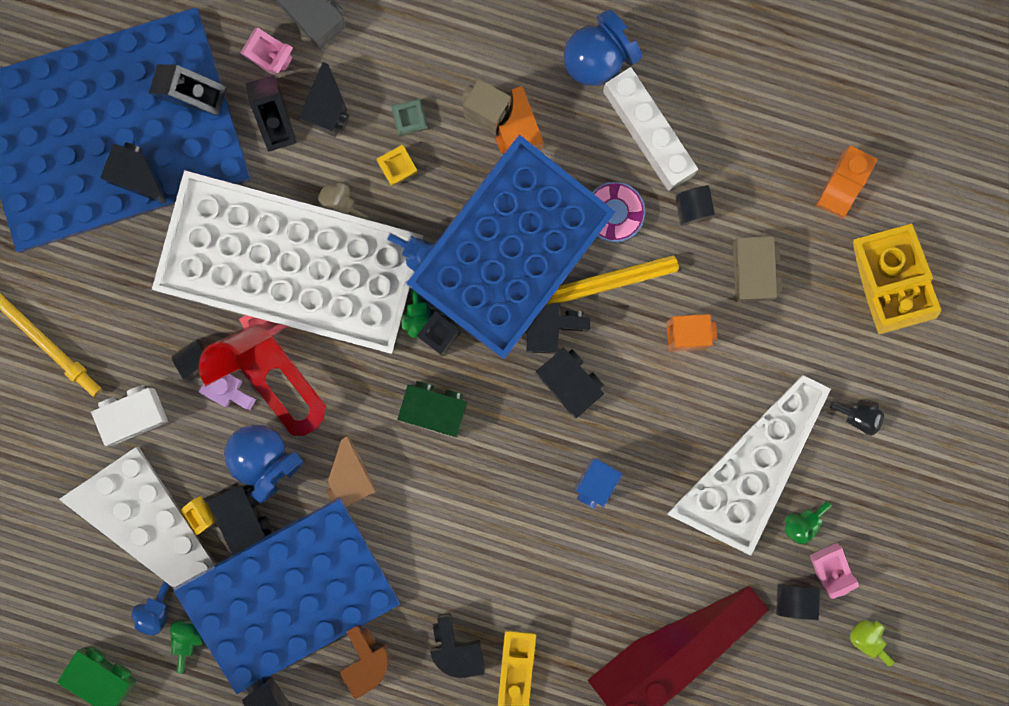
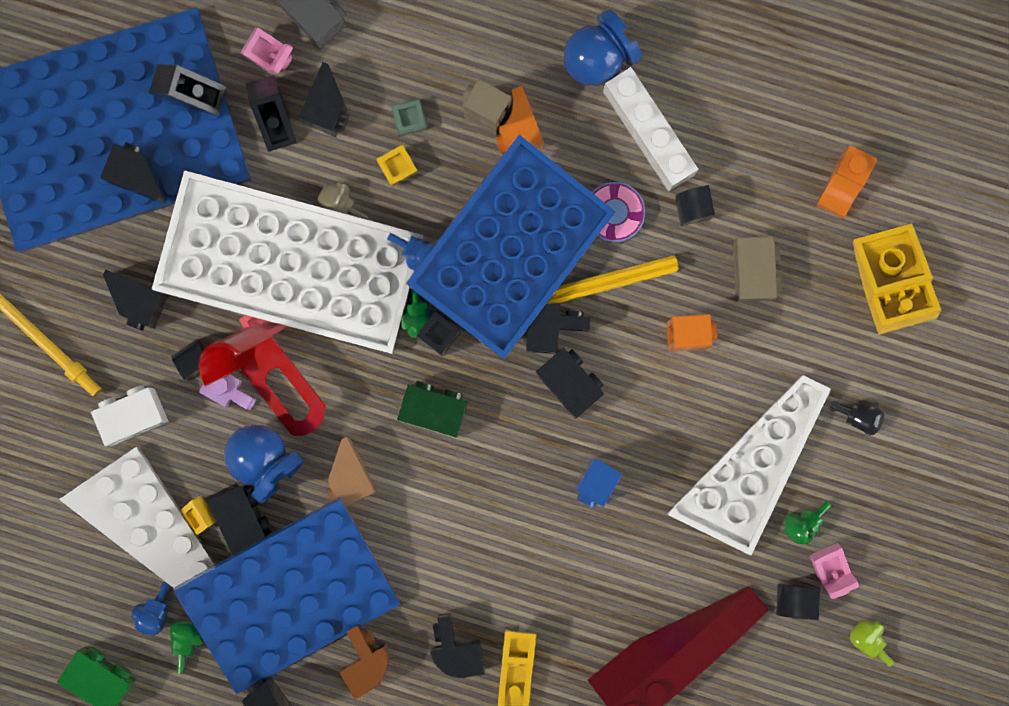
(135, 300): none -> black slope

